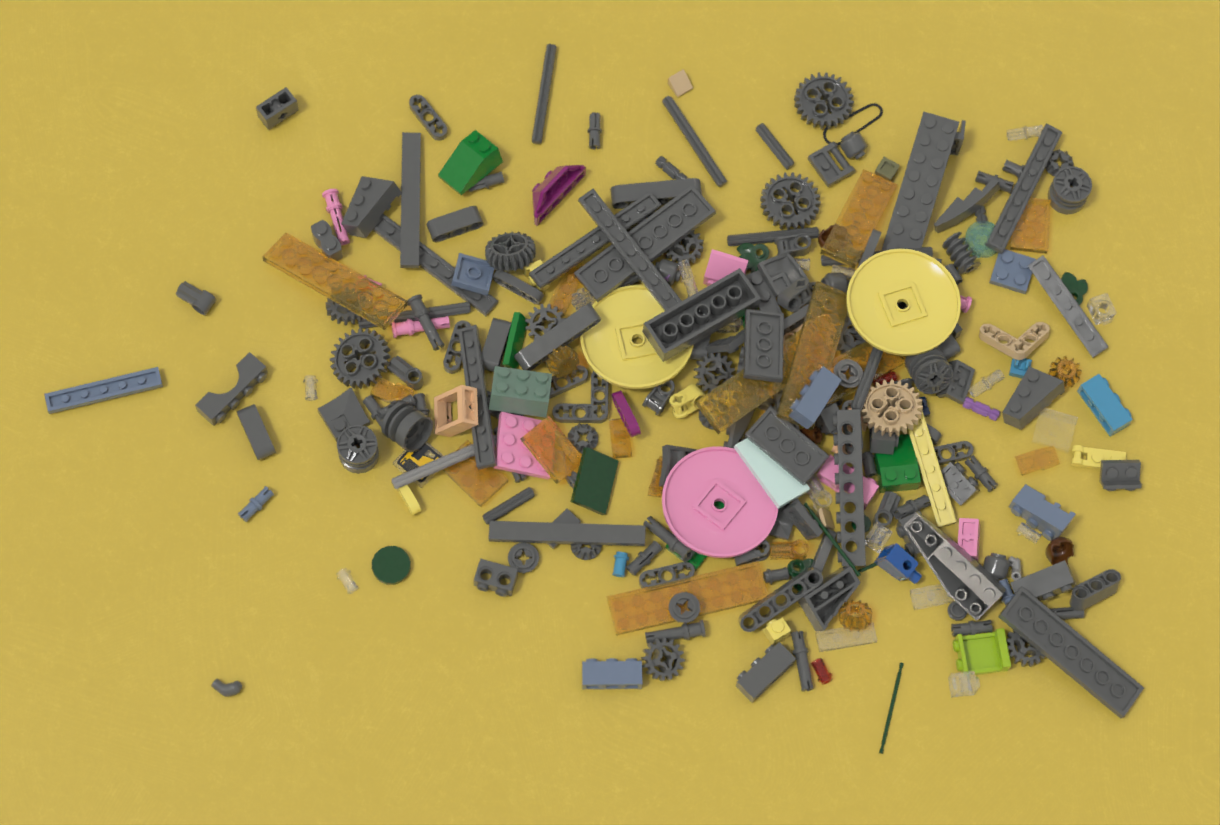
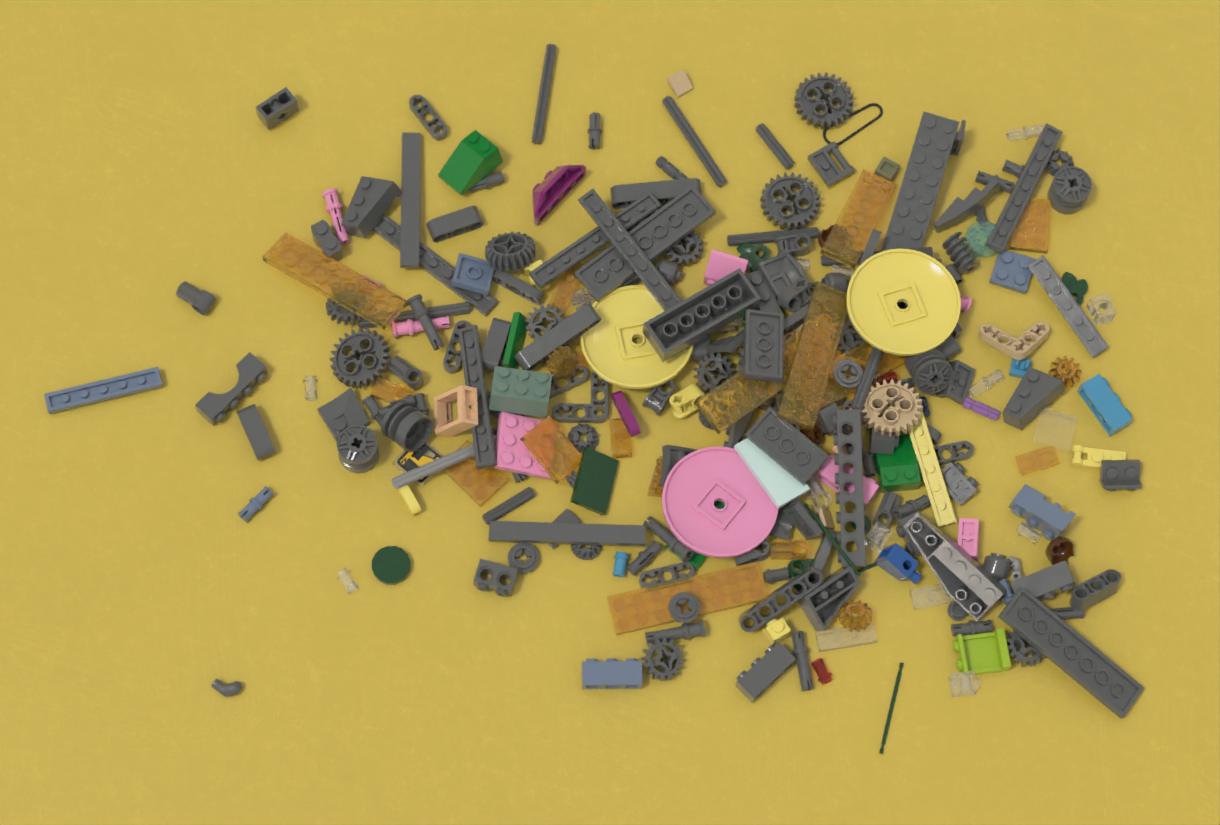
(688, 277): clear axle -> none
(814, 397): sand blue brick -> none
(853, 145): dark grey head -> none
(981, 473): dark grey pin -> none

